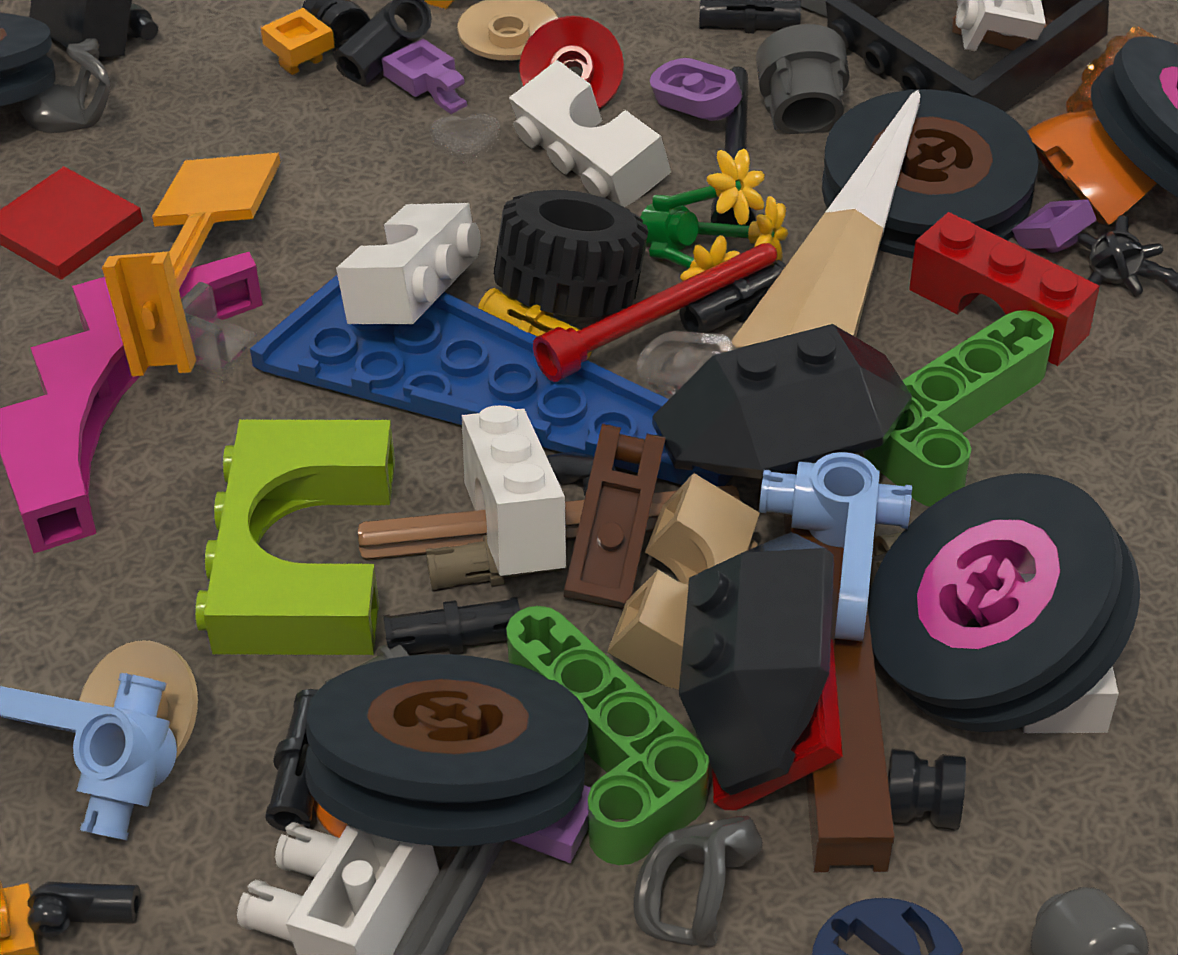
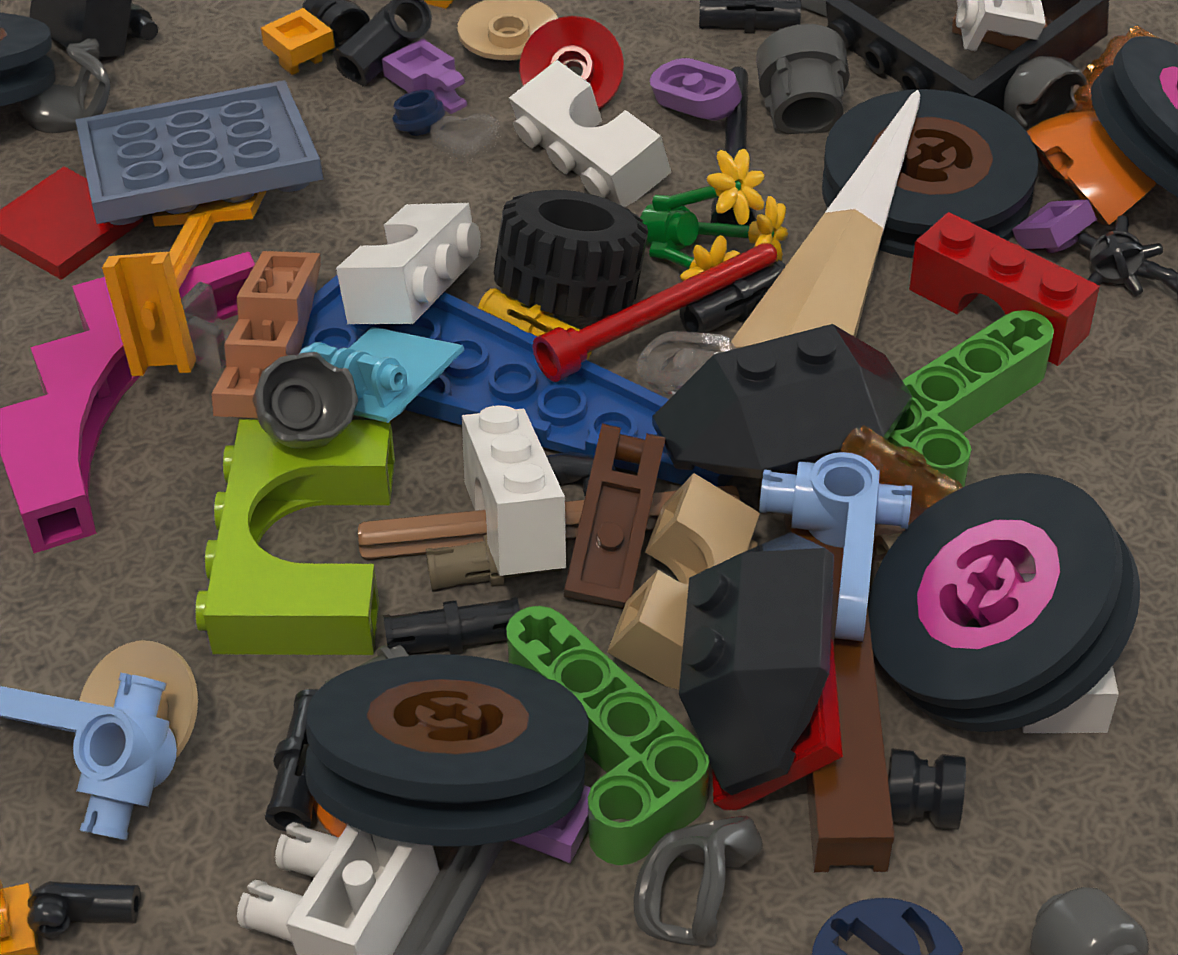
(196, 152): none -> sand blue plate
(270, 325): none -> nougat slope
(304, 400): none -> dark grey hair
(389, 368): none -> medium azure hinge
(417, 112): none -> dark blue plate
(901, 466): none -> clear orange pin
(1041, 90): none -> dark grey hair

